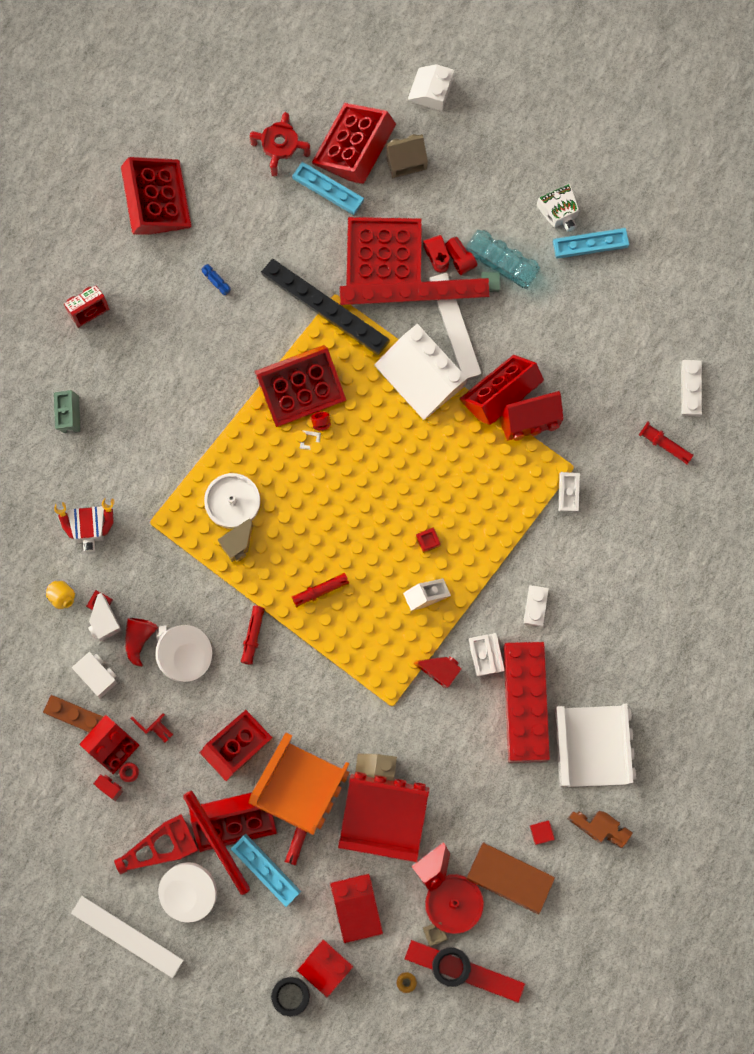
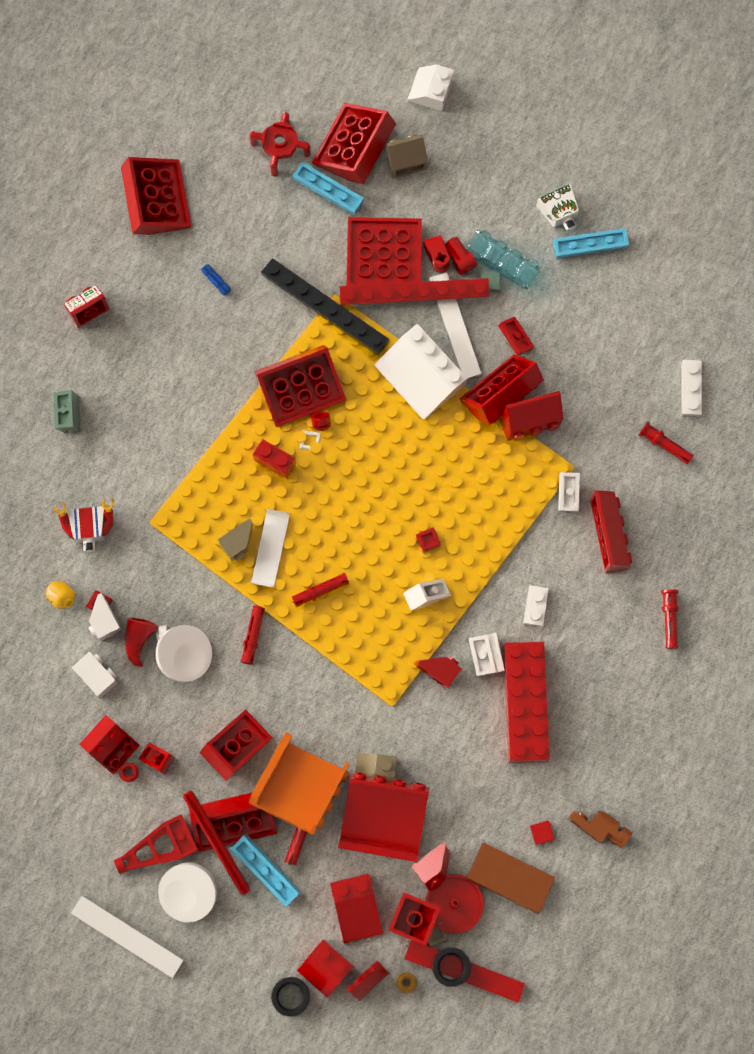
(71, 714): dark orange plate -> none
(111, 789): red piece -> none
(157, 727): red bracket -> none
(157, 758): none -> red slope
(231, 500): white piece -> none
(270, 548): none -> white sticker
(274, 459): none -> red brick
(368, 981): none -> red slope
(414, 919): none -> red slope
(516, 336): none -> red plate
(594, 746): white panel -> none
(610, 531): none -> red slope
(671, 642): none -> red pin

